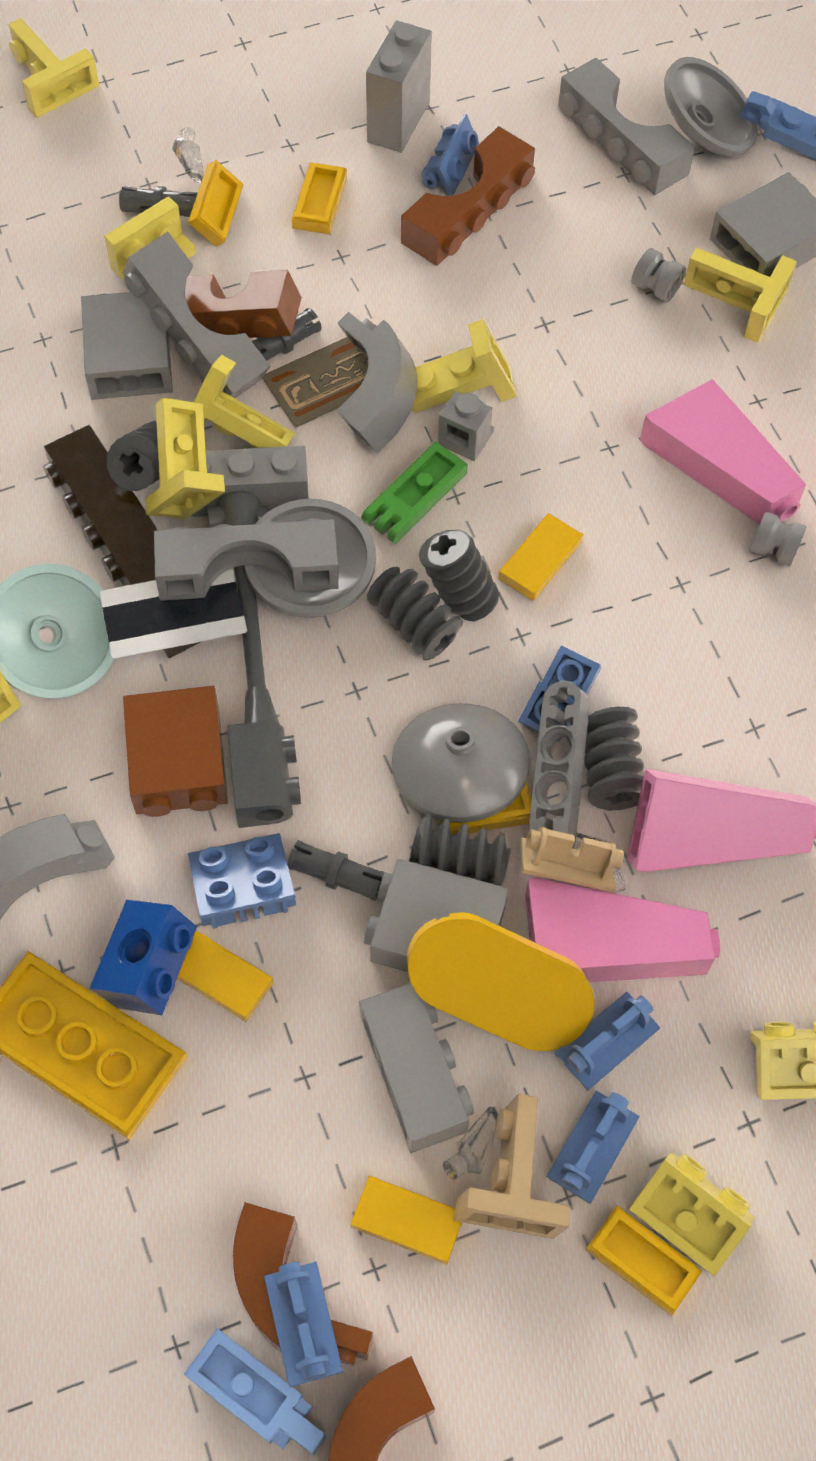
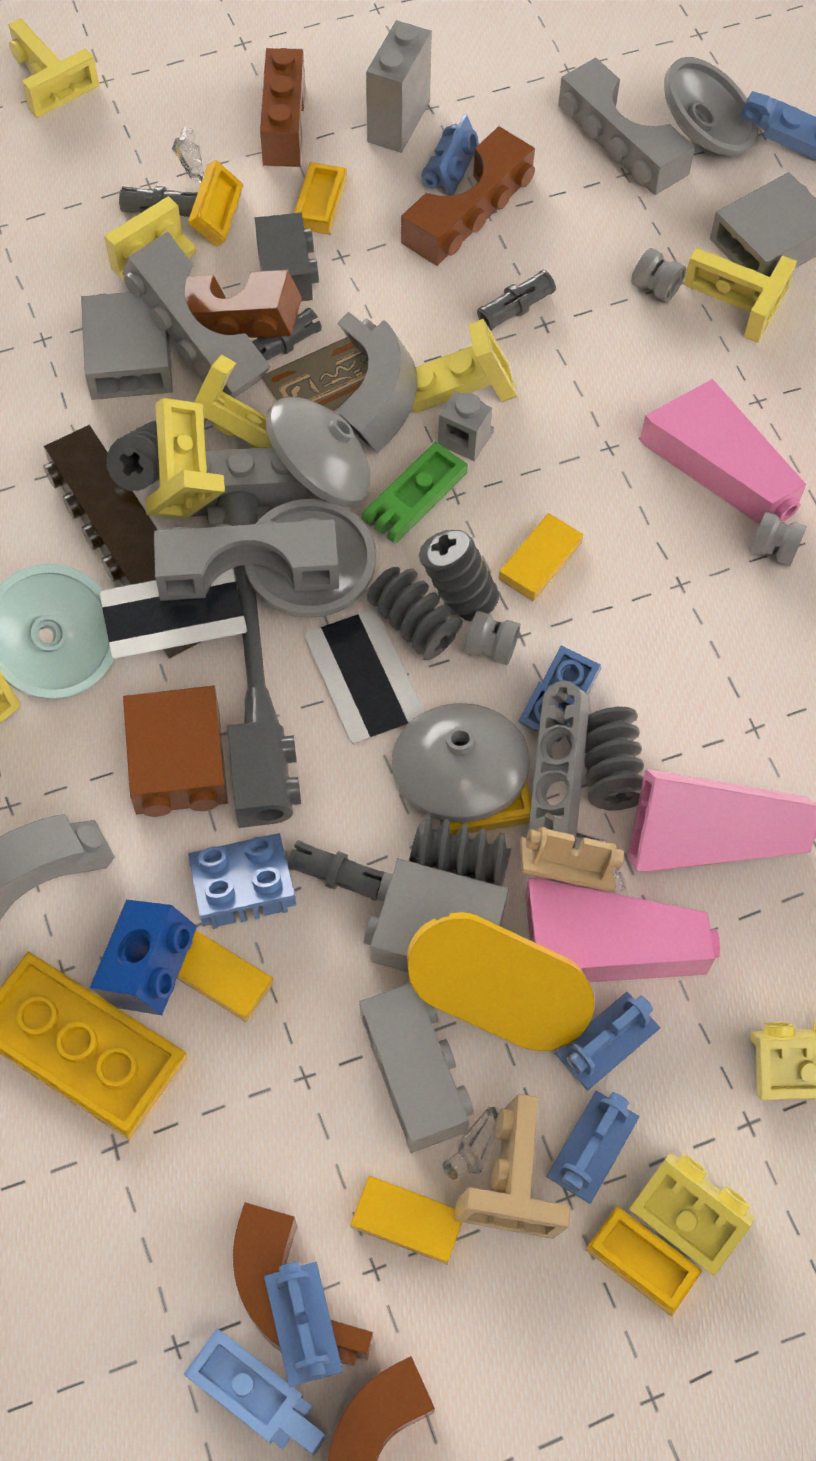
(282, 107): none -> dark orange arch
(285, 246): none -> dark grey brick
(319, 450): none -> light grey dish
(364, 675): none -> sticker
(492, 637): none -> light grey wheel
(535, 288): none -> dark grey pin

